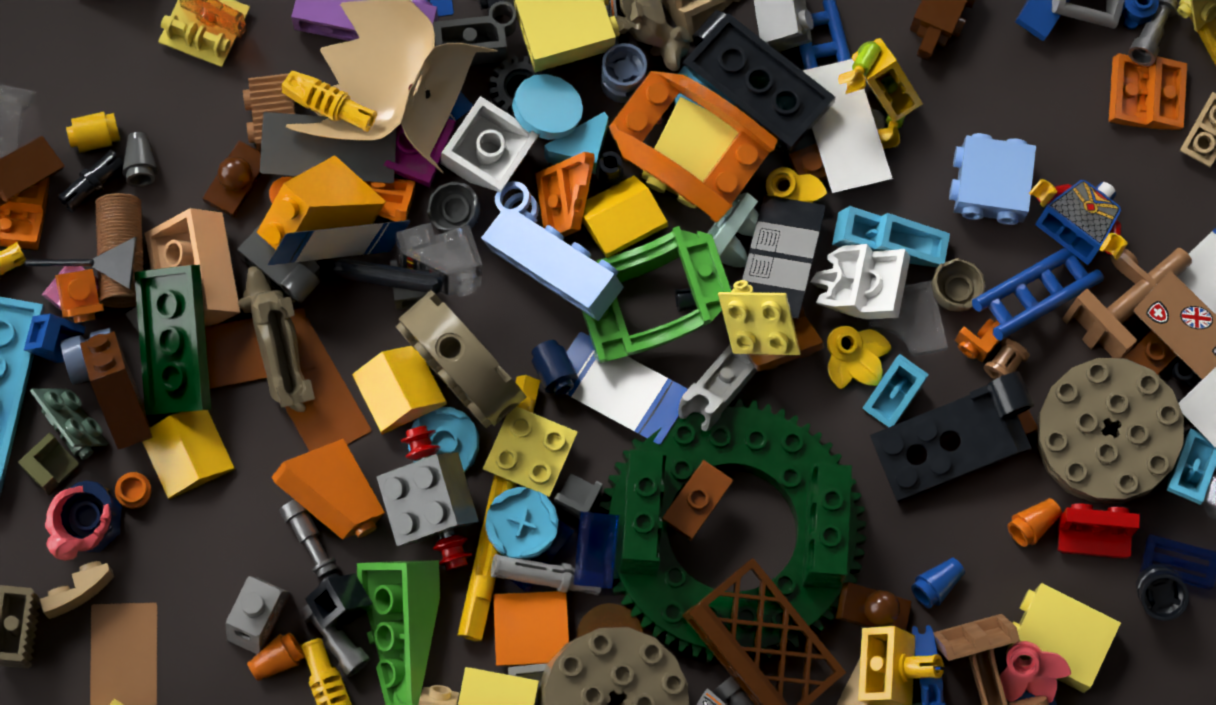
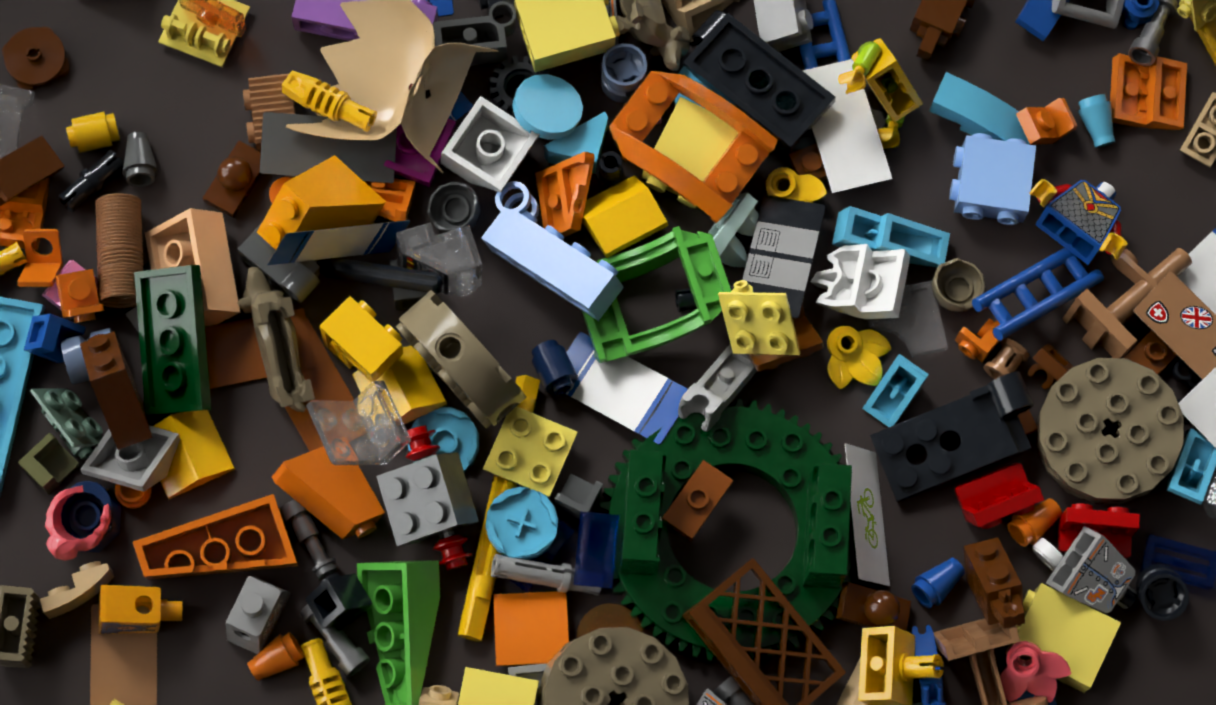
(35, 57): none -> reddish brown piece
(41, 268): none -> orange bracket
(114, 263): piece -> none
(119, 610): none -> light orange torso
(136, 465): none -> light grey slope
(224, 542): none -> orange wedge
(360, 339): none -> yellow brick
(361, 429): none -> clear bracket
(867, 516): none -> white sticker
(976, 110): none -> medium azure slope
(994, 583): none -> reddish brown hinge
(997, 495): none -> red bracket
(1047, 123): none -> orange bracket
(1047, 553): none -> white tile
(1052, 363): none -> reddish brown tile
(1094, 573): none -> light grey torso
(1097, 118): none -> medium azure cone

